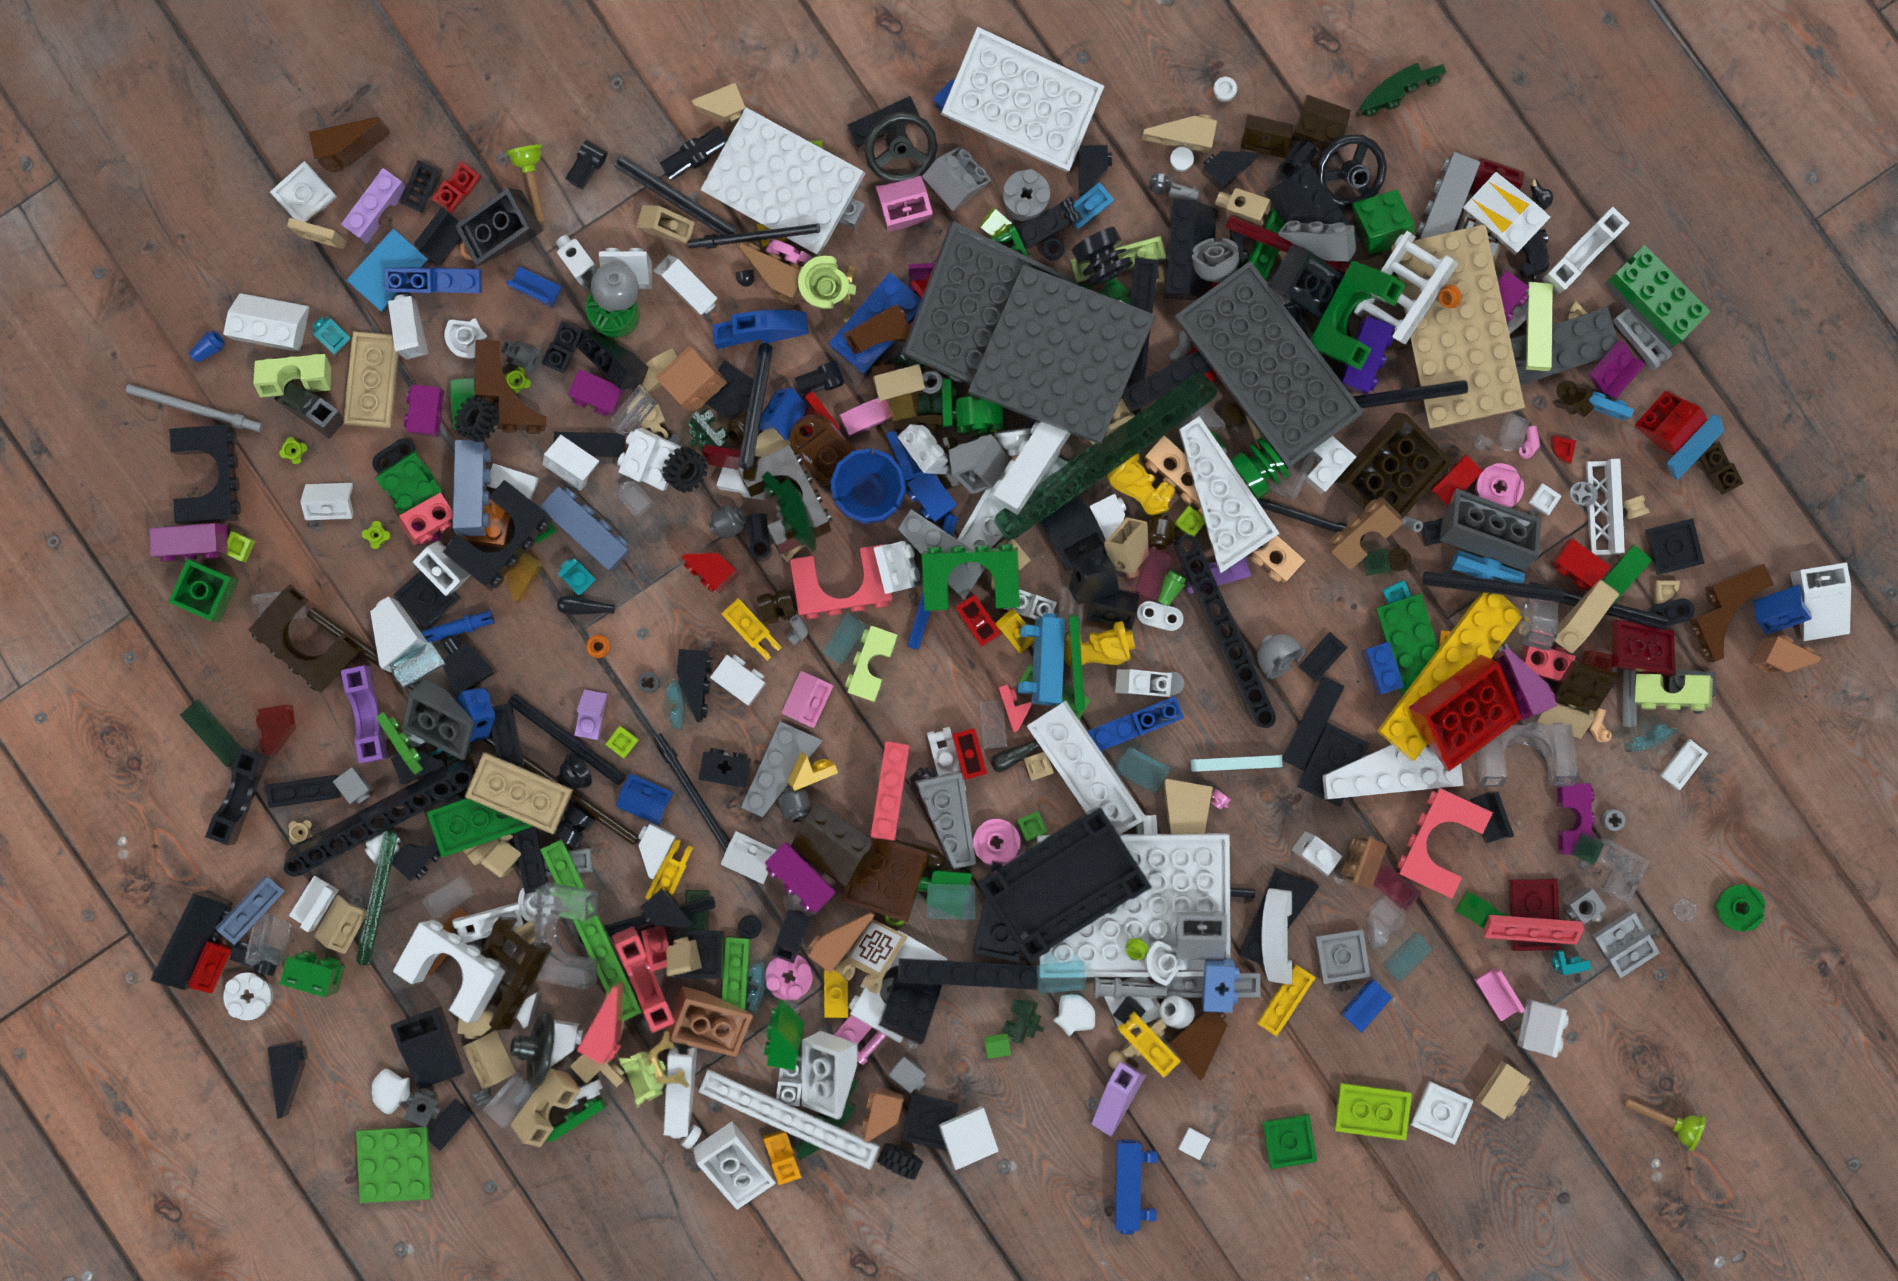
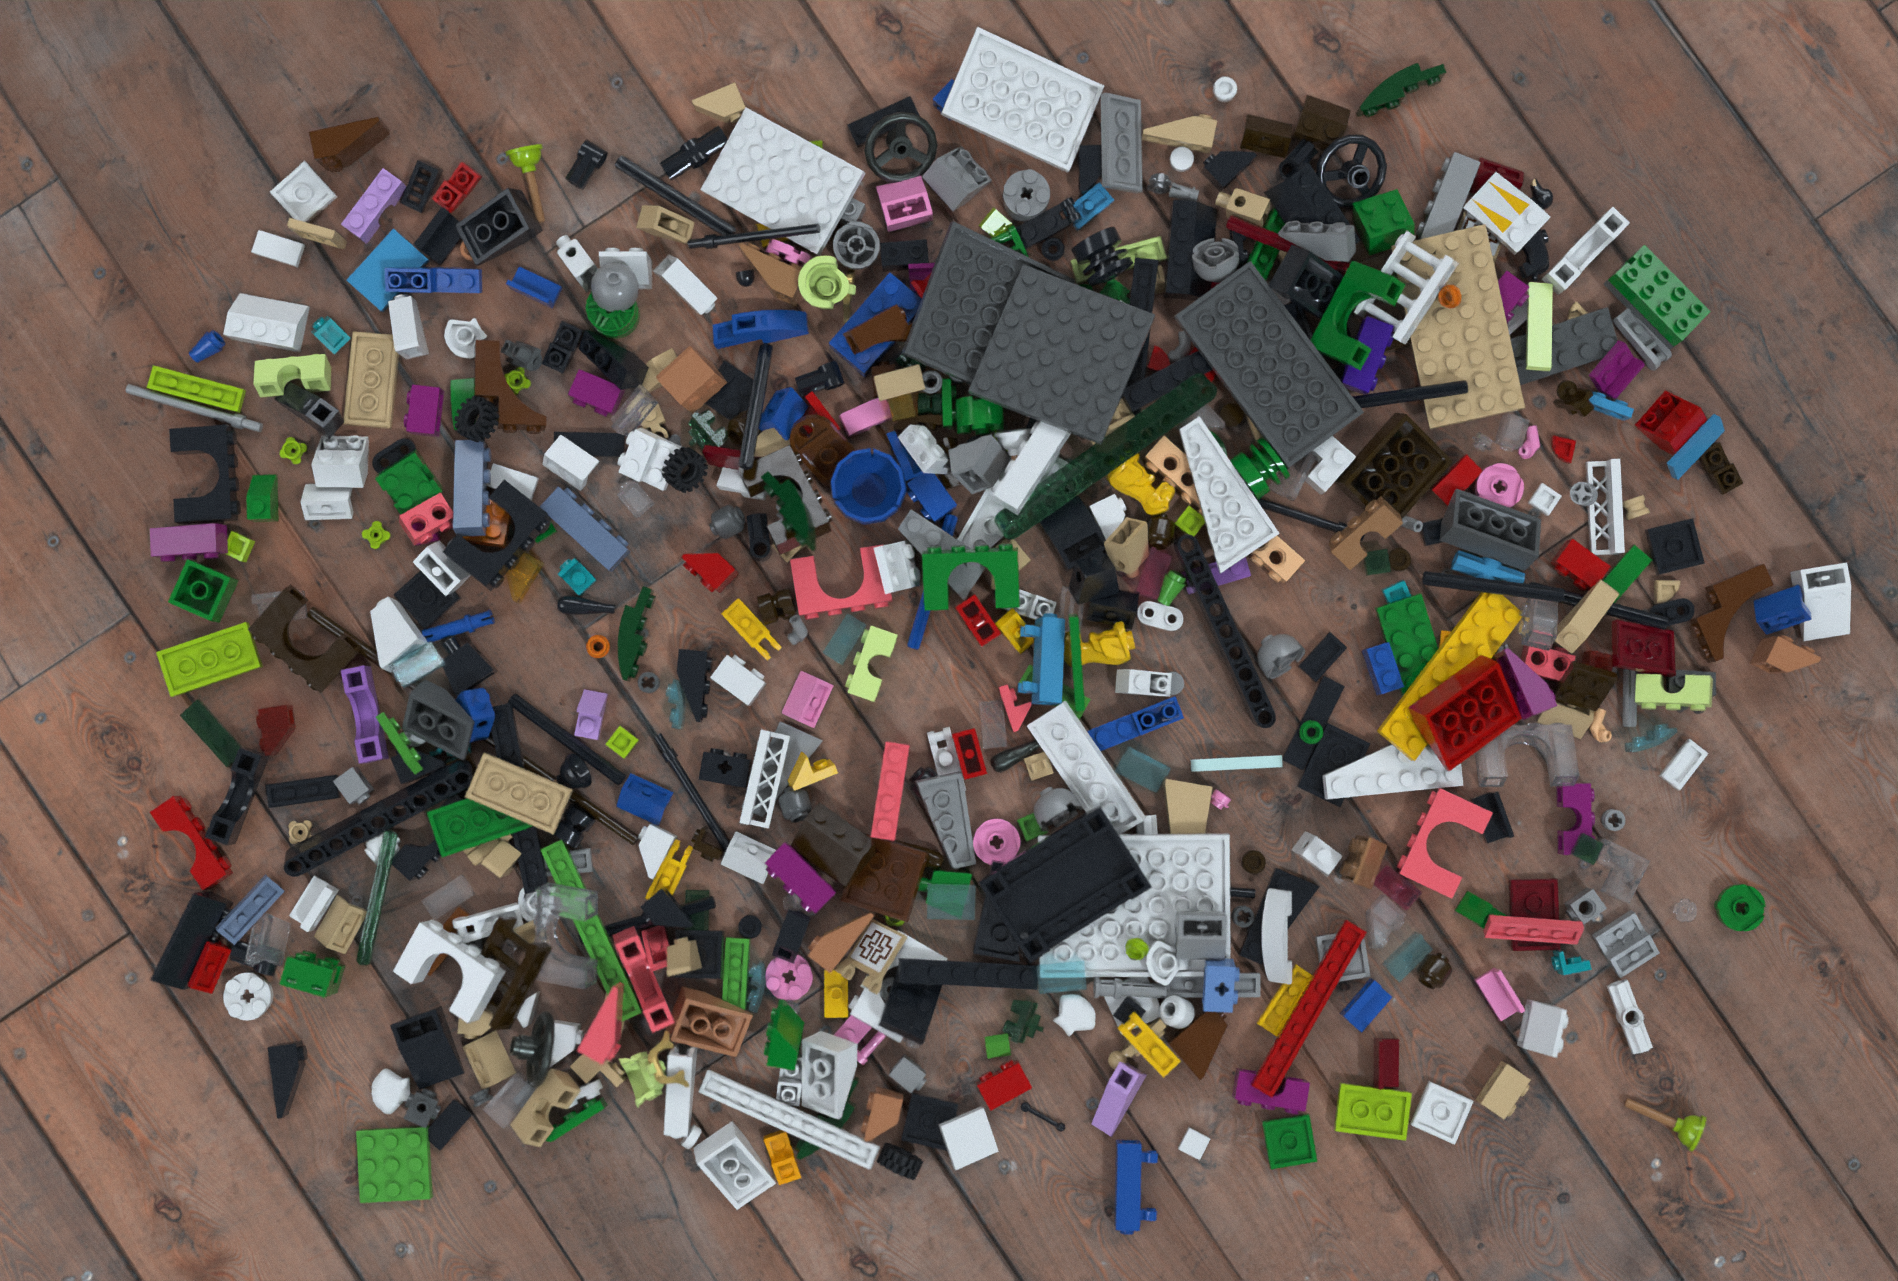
(196, 389): none -> lime plate
(209, 659): none -> lime plate
(209, 864): none -> red arch
(263, 499): none -> green slope
(278, 248): none -> white tile
(341, 461): none -> white slope
(629, 642): none -> dark green slope
(707, 850): none -> dark brown bracket
(755, 779): none -> white fence
(856, 245): none -> light grey cylinder
(899, 254): none -> black brick
(1003, 1084): none -> red brick
(1025, 1107): none -> black hinge
(1055, 807): none -> light grey cylinder
(1121, 143): none -> light grey tile
(1158, 360): none -> red tile
(1245, 909): none -> dark grey bush
(1253, 862): none -> dark brown tile
(1290, 1096): none -> magenta arch
(1308, 1008): none -> red tile
(1318, 732): none -> green plate
(1386, 1063): none -> dark red panel
(1434, 971): none -> dark brown head
(1635, 1030): none -> white piece

